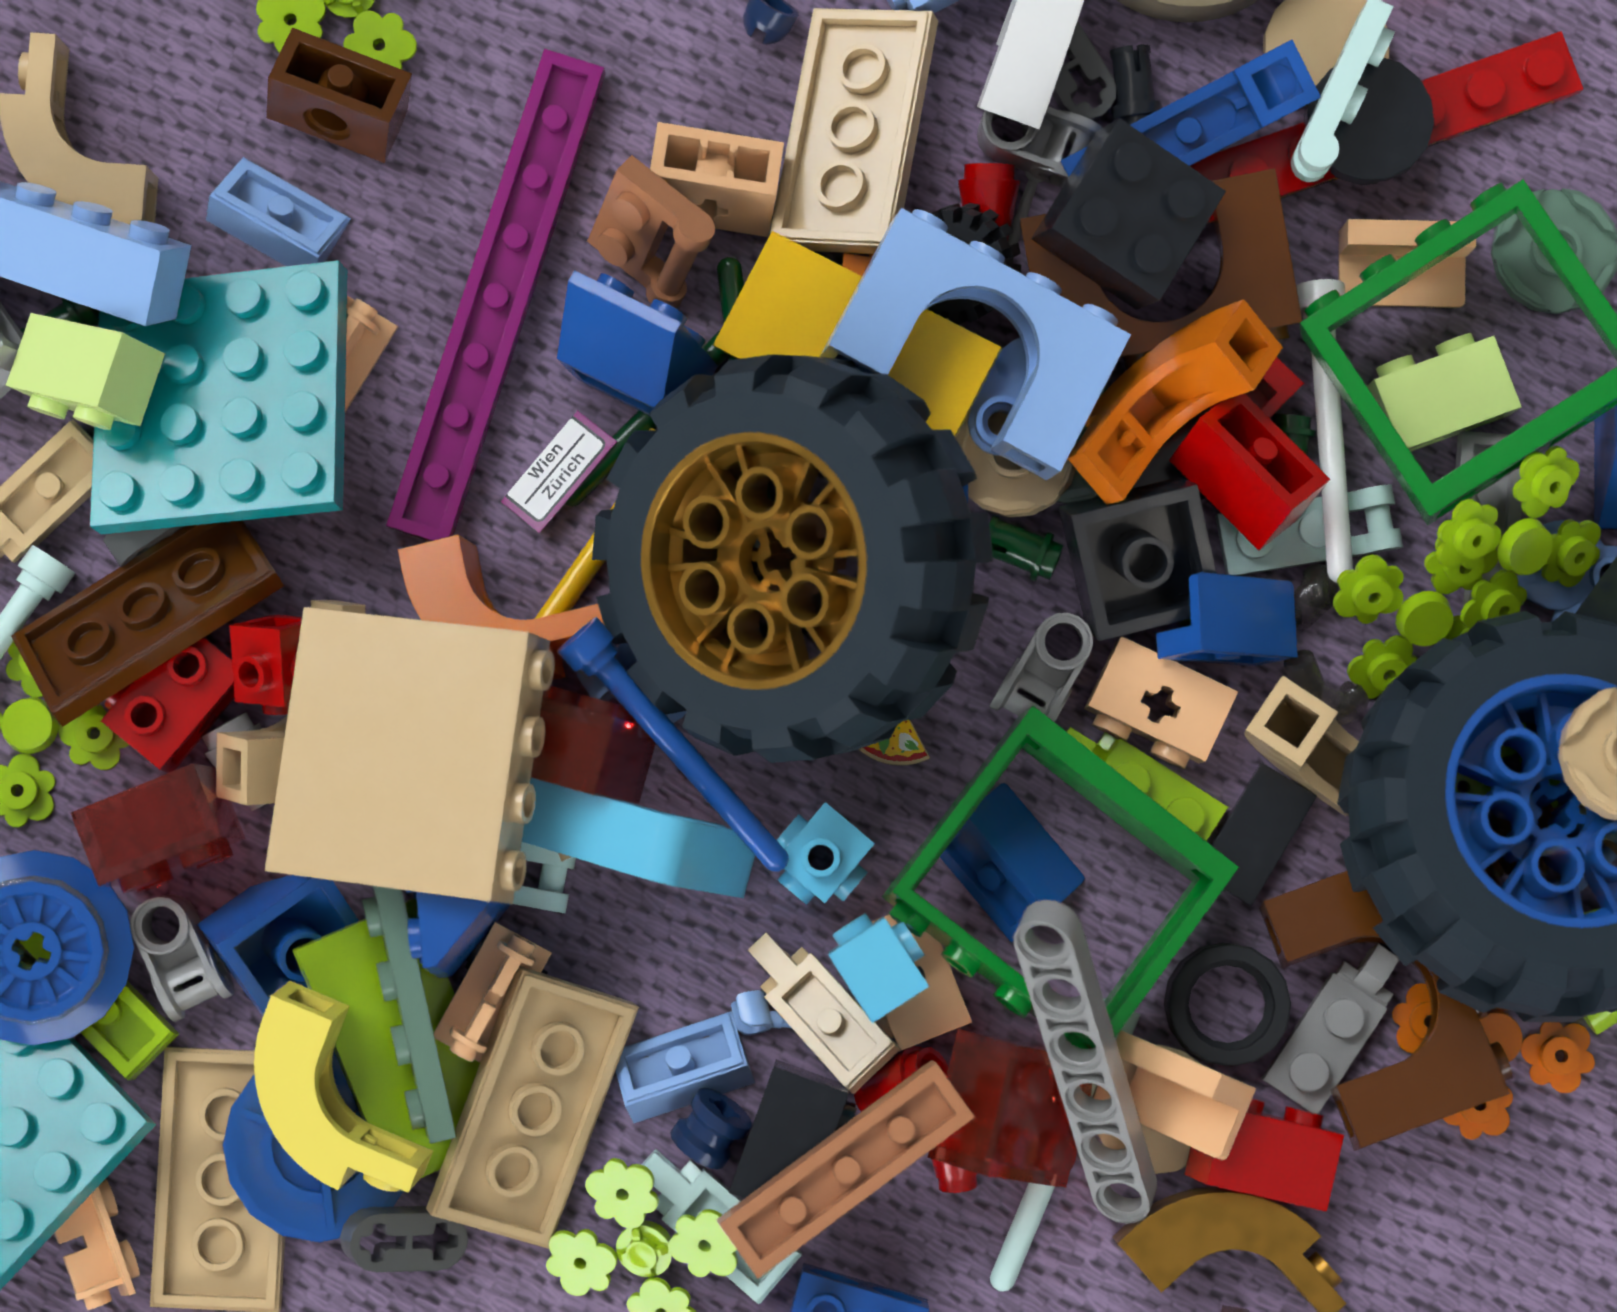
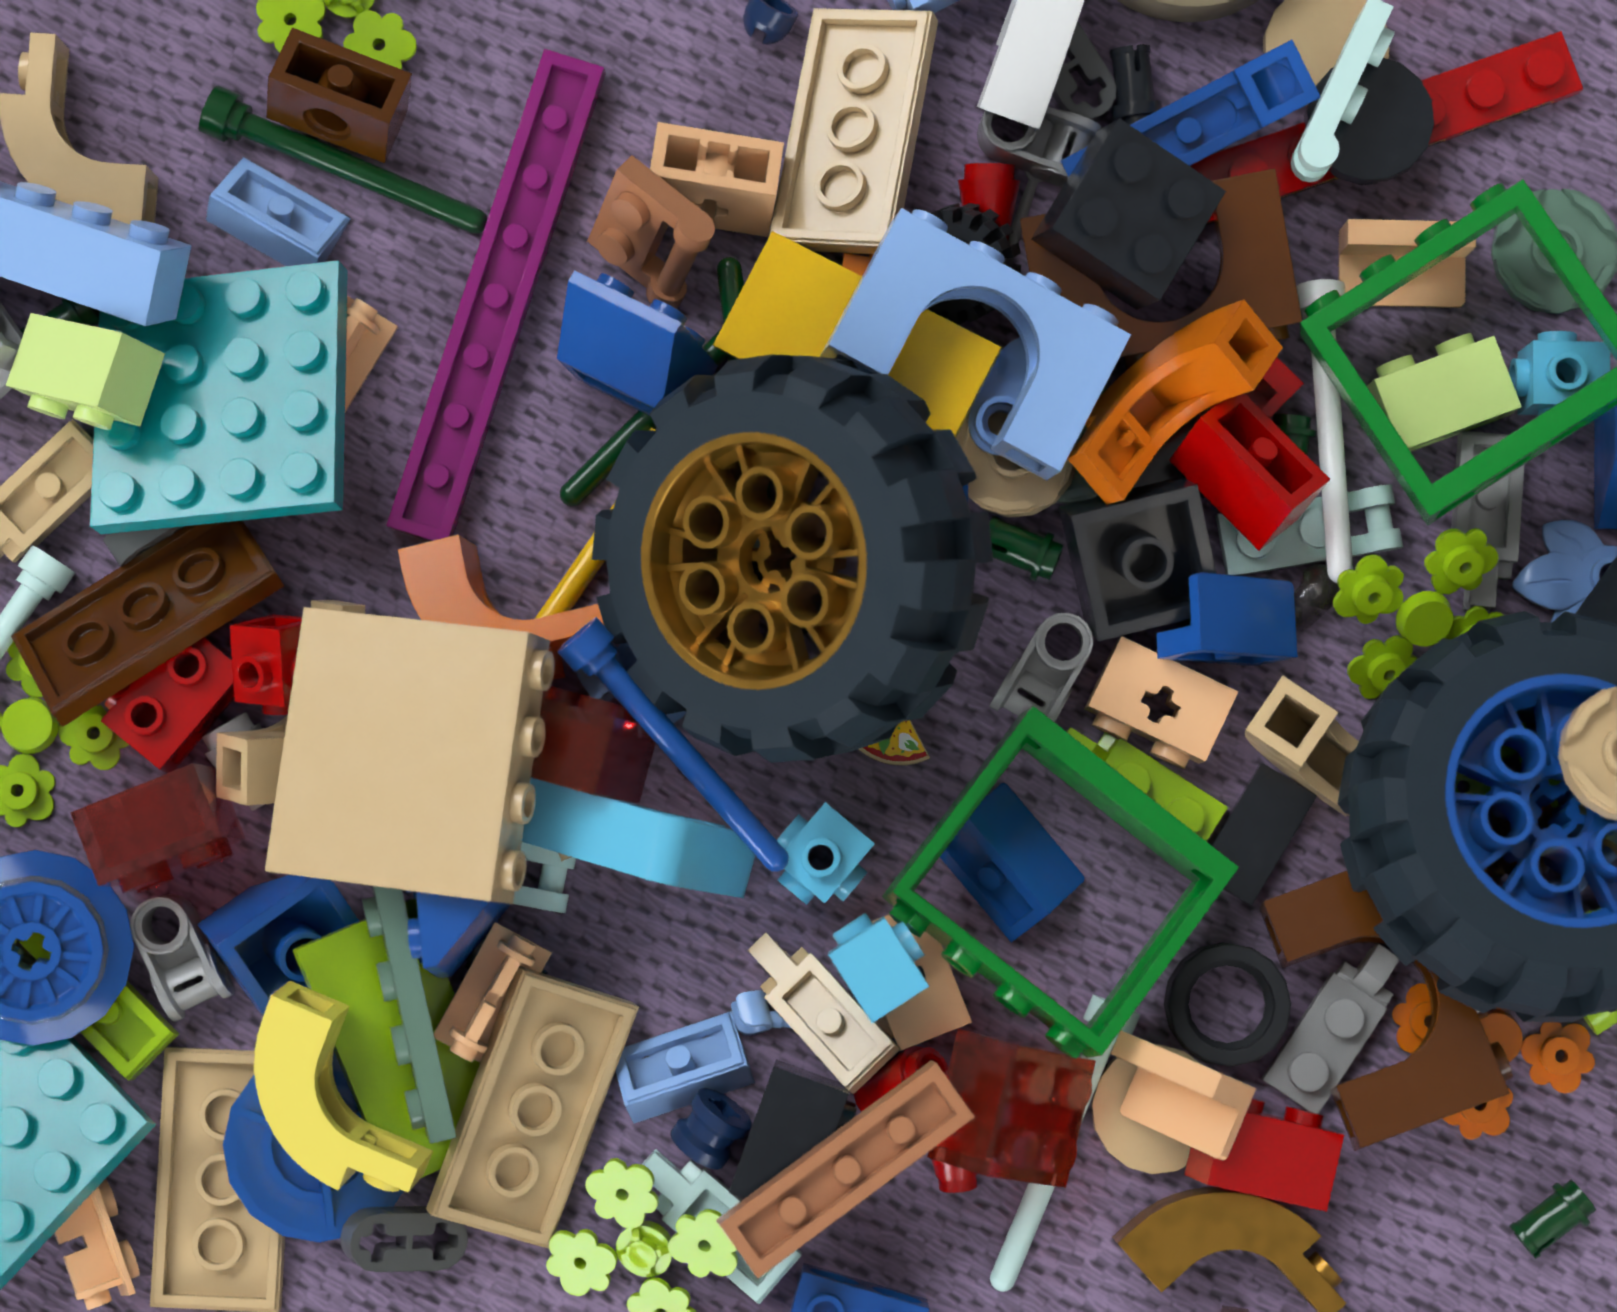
(228, 116): none -> dark green piece
(558, 471): sticker -> none
(1079, 1066): light grey beam -> none
(1347, 700): clear smoke arm -> none
(1526, 543): lime plant -> none
(1553, 1218): none -> dark green pin
(1555, 369): none -> medium azure brick

